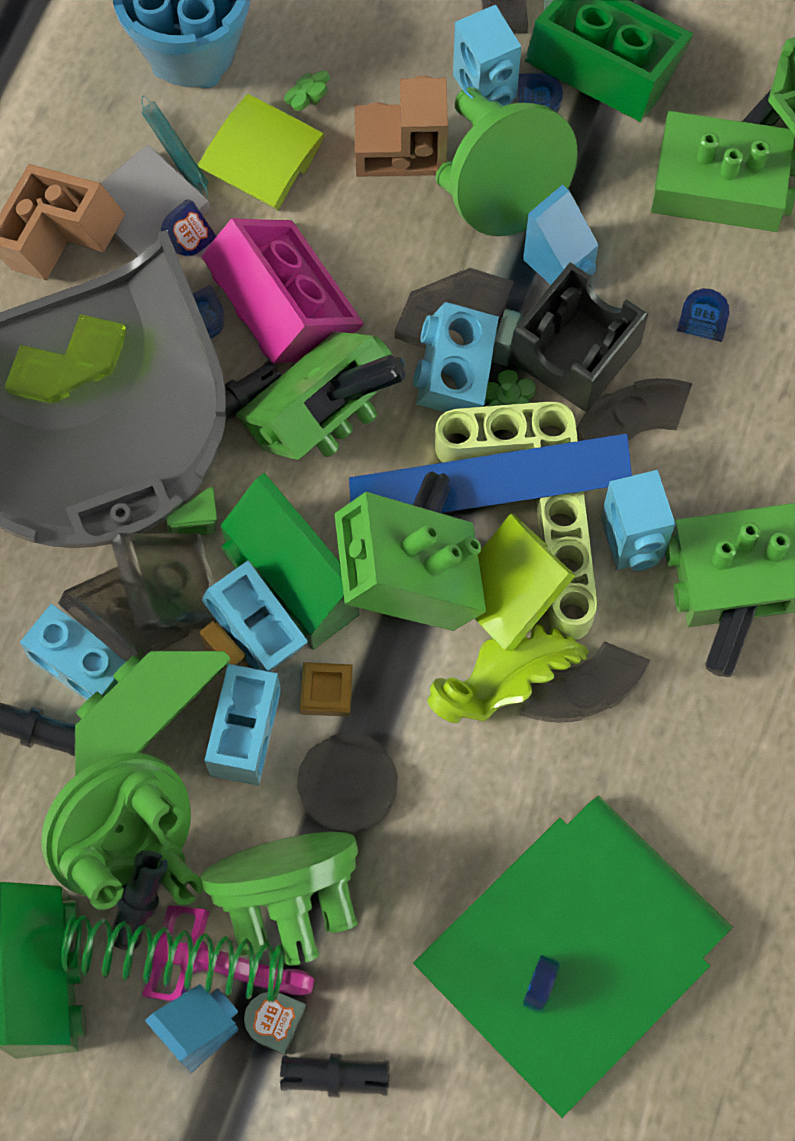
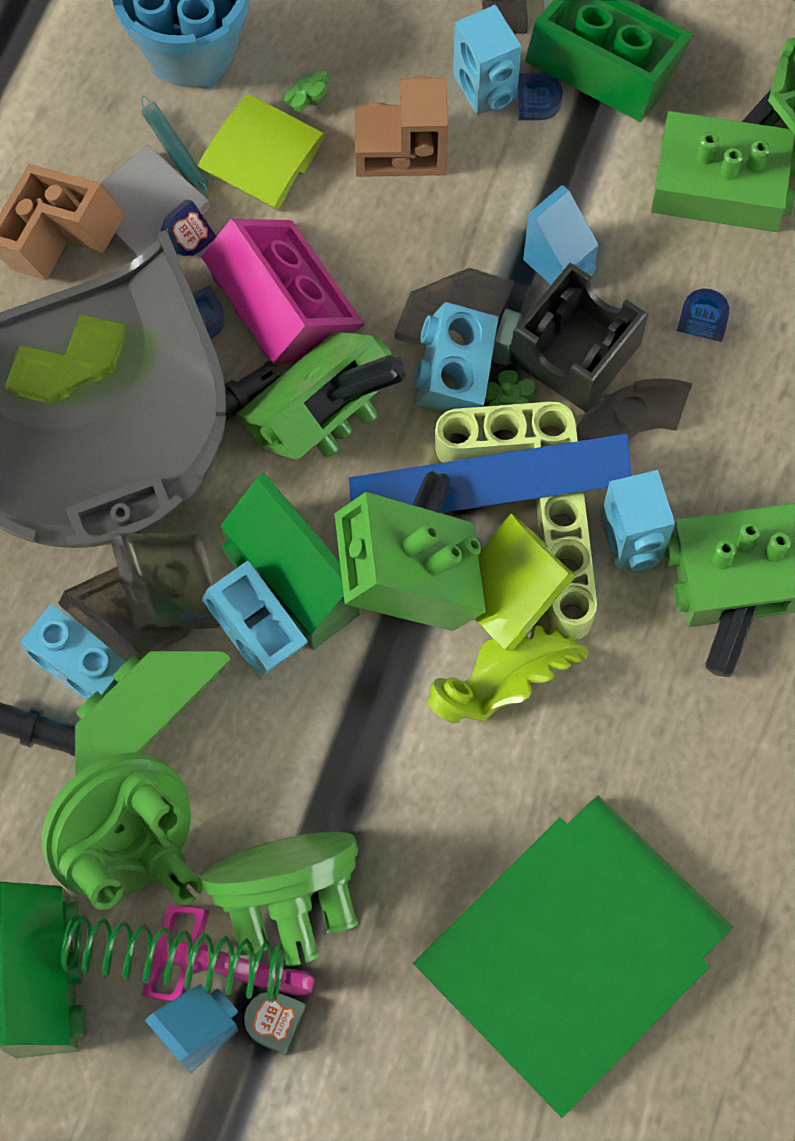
(139, 896): black pin -> none
(195, 516): bright green slope -> none
(216, 639): pearl gold tile -> none
(243, 724): medium azure brick -> none
(326, 689): pearl gold tile -> none
(335, 1075): black pin -> none
(347, 783): clear smoke tile -> none
(507, 162): bright green piece -> none
(541, 984): clear blue tile -> none
(586, 688): clear smoke tile -> none

